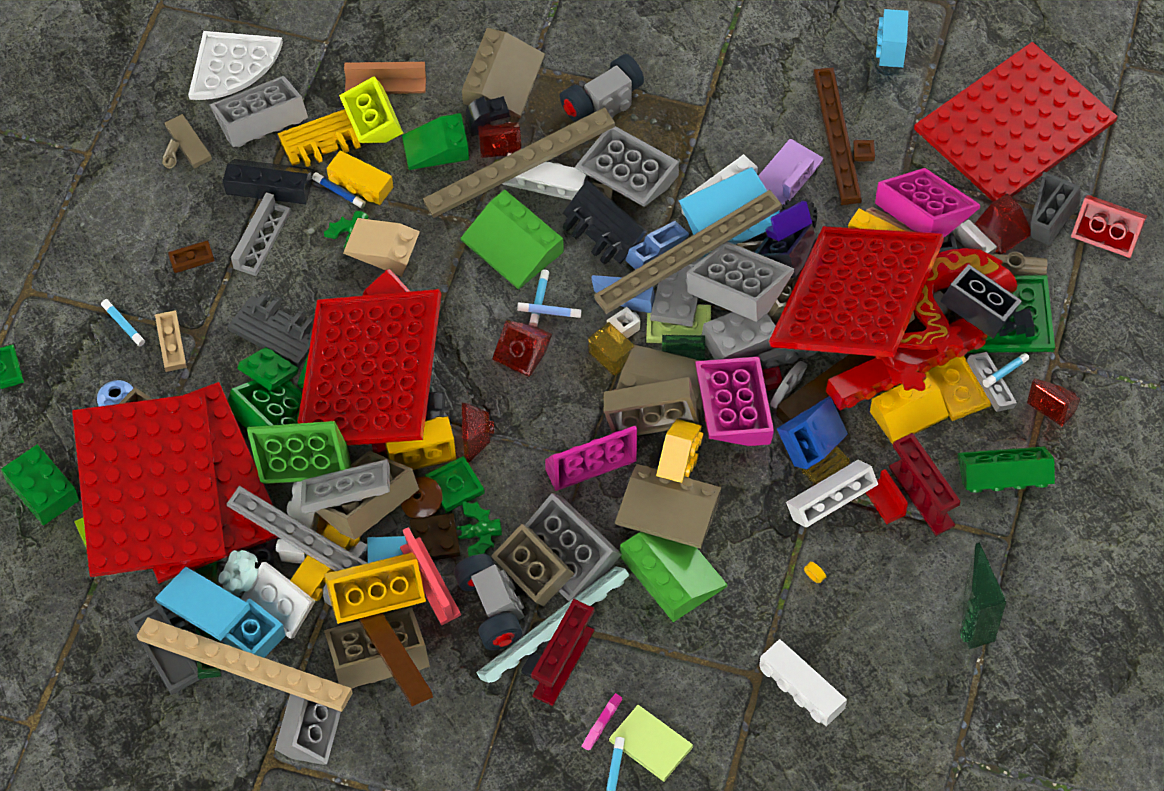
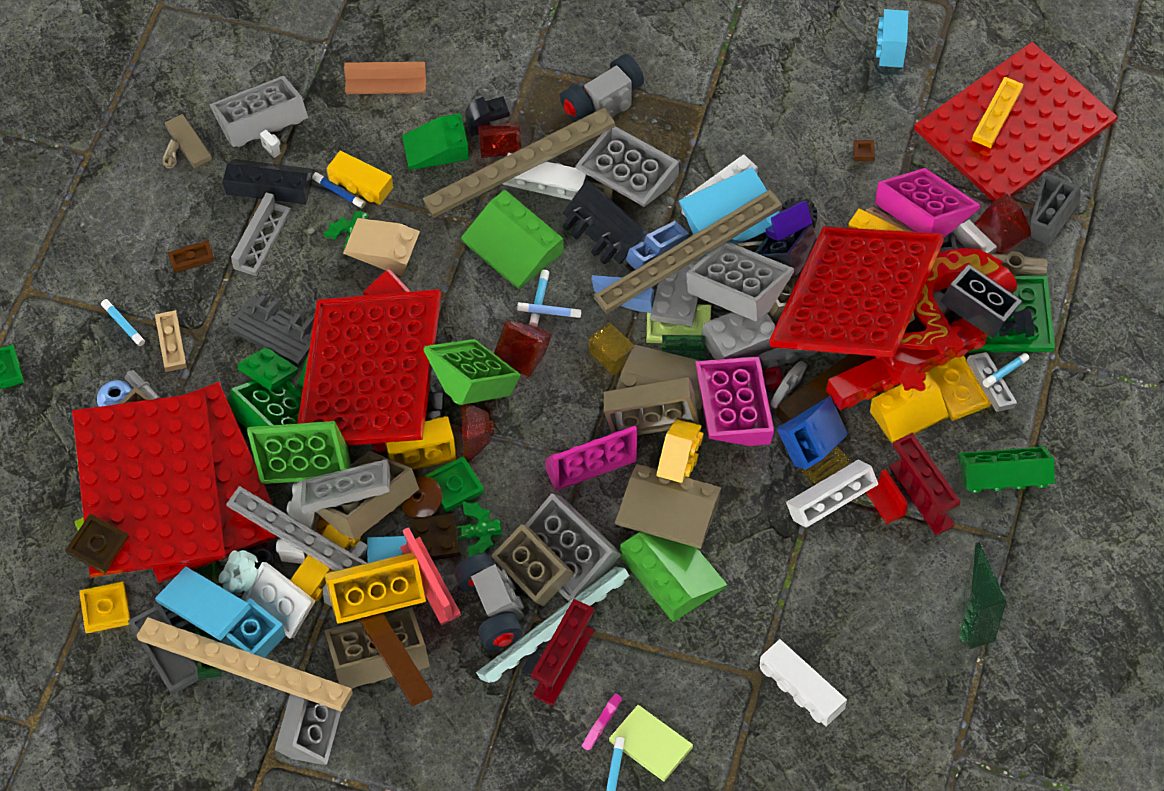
(40, 484): green brick -> none
(97, 543): none -> dark brown plate
(105, 607): none -> yellow tile
(136, 381): none -> light grey axle
(231, 63): white plate -> none
(270, 143): none -> white plate
(318, 136): yellow hinge -> none
(371, 112): neon yellow slope -> none
(471, 371): none -> bright green slope
(504, 69): dark tan slope -> none
(626, 322): white brick -> none
(789, 170): lavender bracket -> none
(814, 572): yellow tile -> none
(837, 136): reddish brown tile -> none
(997, 112): none -> yellow plate
(1053, 401): clear red slope -> none
(1108, 226): red slope -> none

